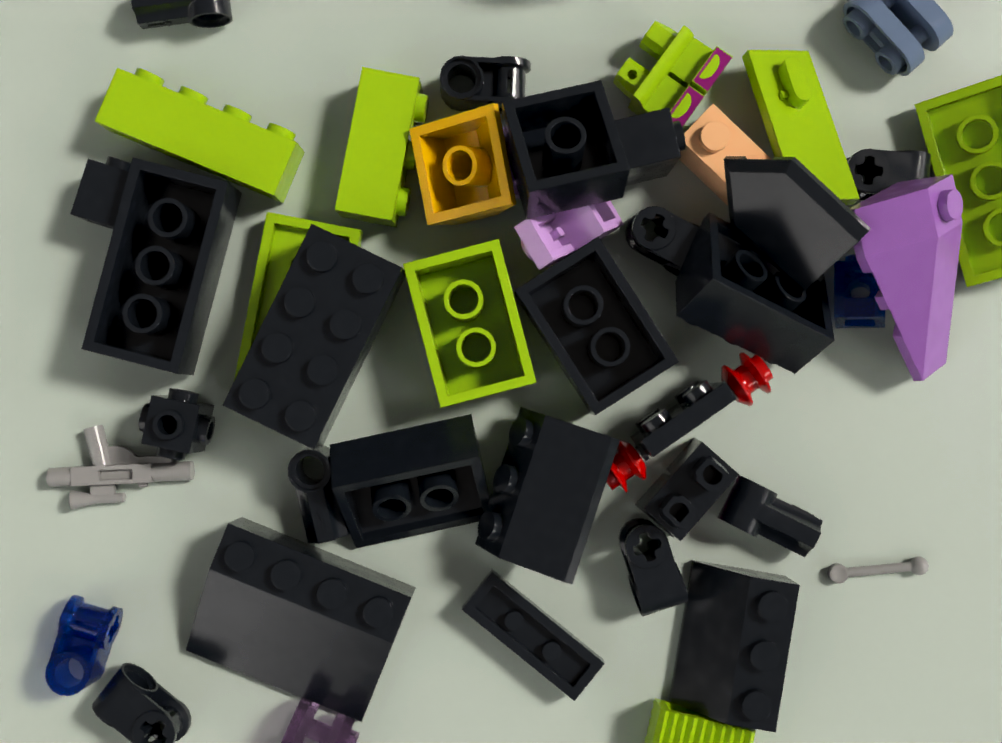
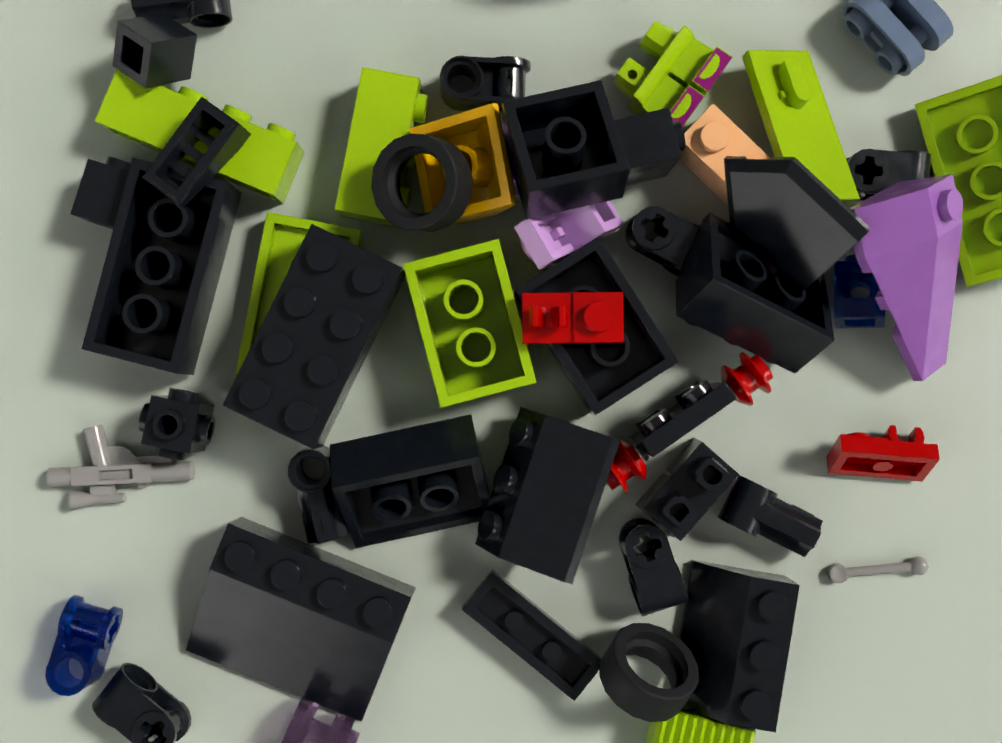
(154, 50): none -> black brick
(195, 128): none -> black slope
(387, 178): none -> black tyre
(573, 318): none -> red plate
(631, 691): none -> black tyre
(883, 457): none -> red plate

